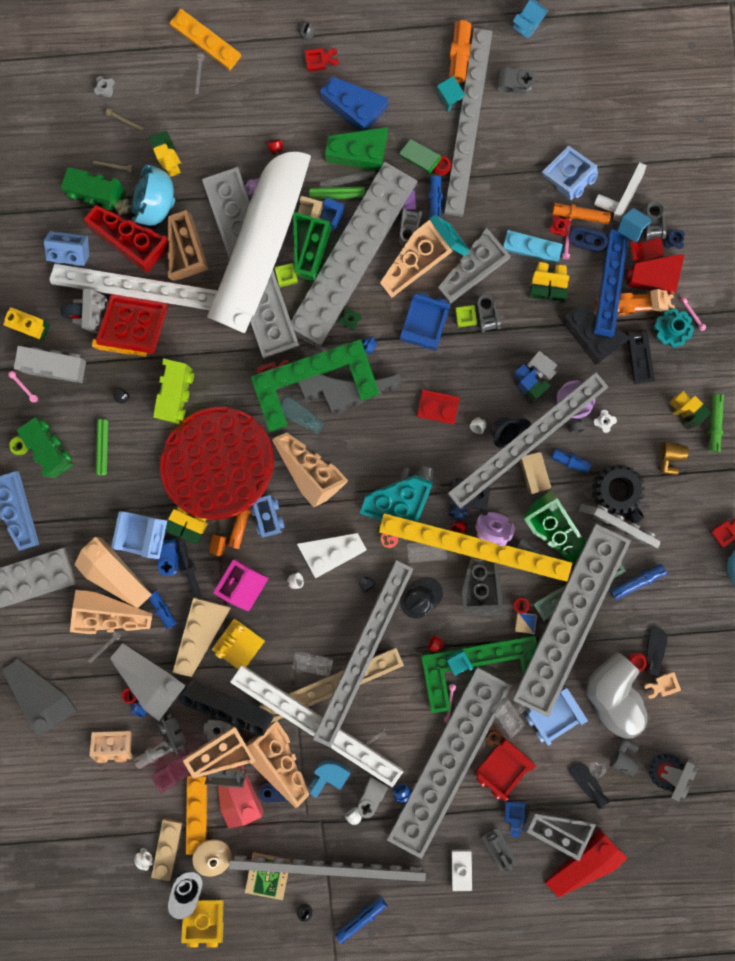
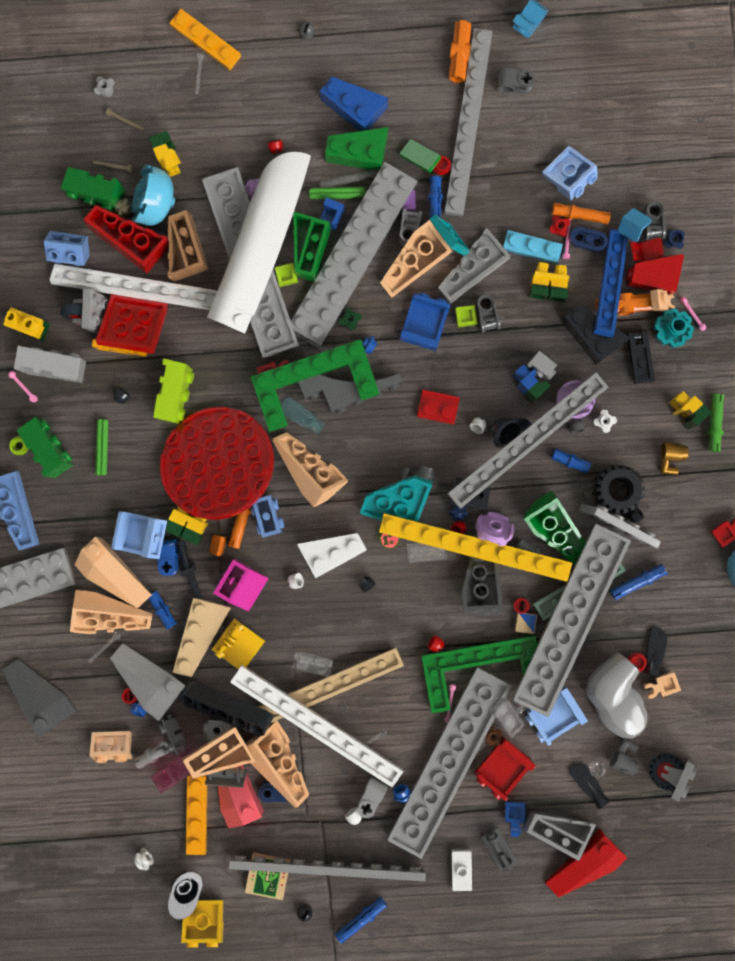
(167, 849): tan plate -> none
(208, 851): tan dish -> none
(310, 207): tan panel -> none
(317, 59): red plate -> none
(331, 772): dark azure brick -> none
(362, 654): light grey plate -> none
(422, 598): black piece -> none
(449, 92): teal panel -> none
(458, 662): teal panel -> none
(535, 473): tan panel -> none
(619, 208): white piece -> none

